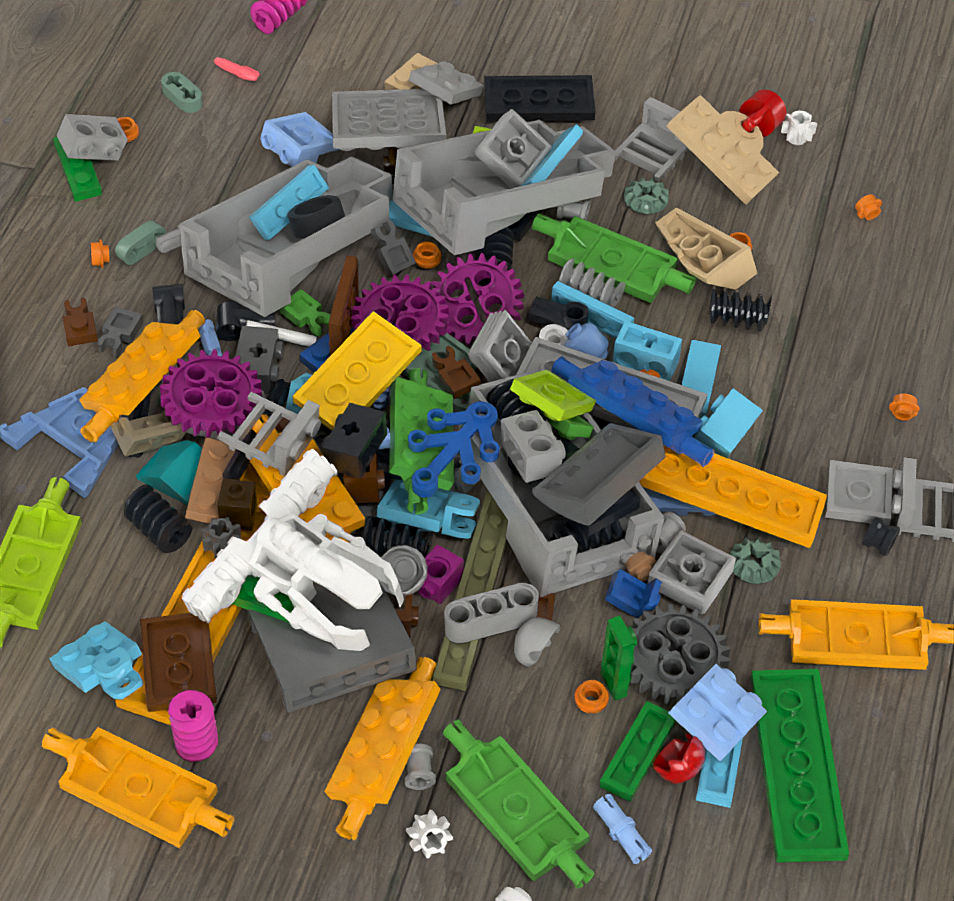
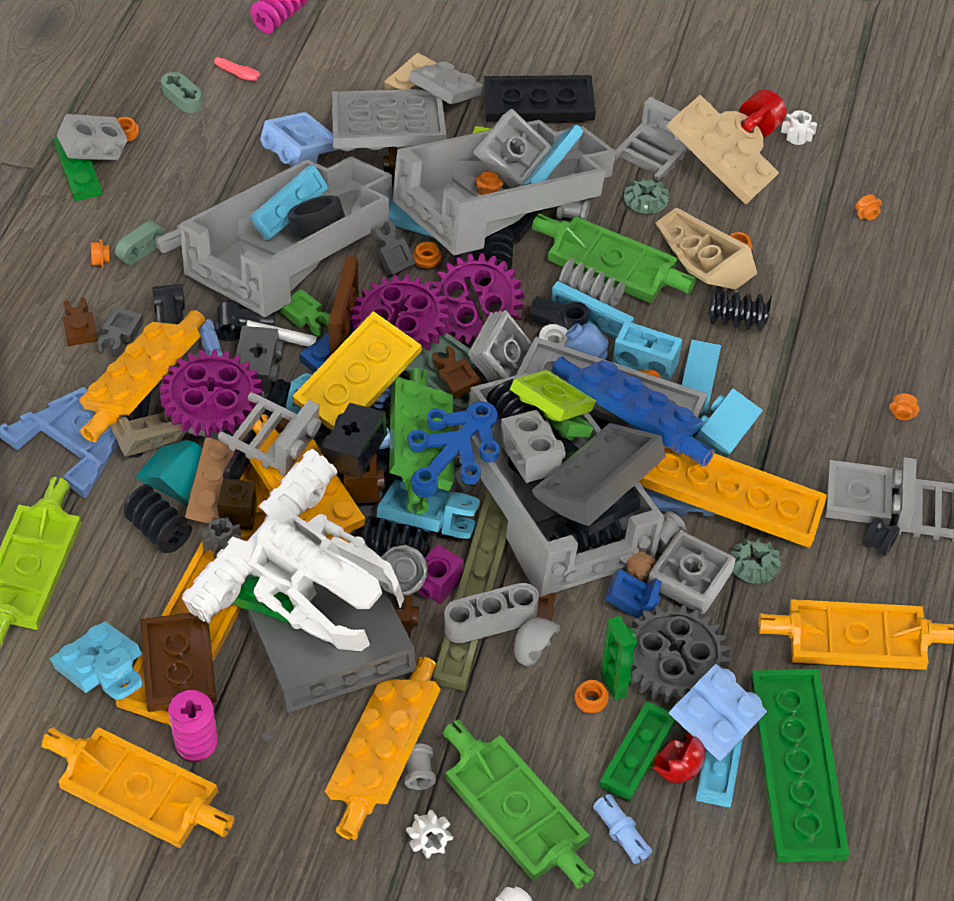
(488, 183): none -> orange plate

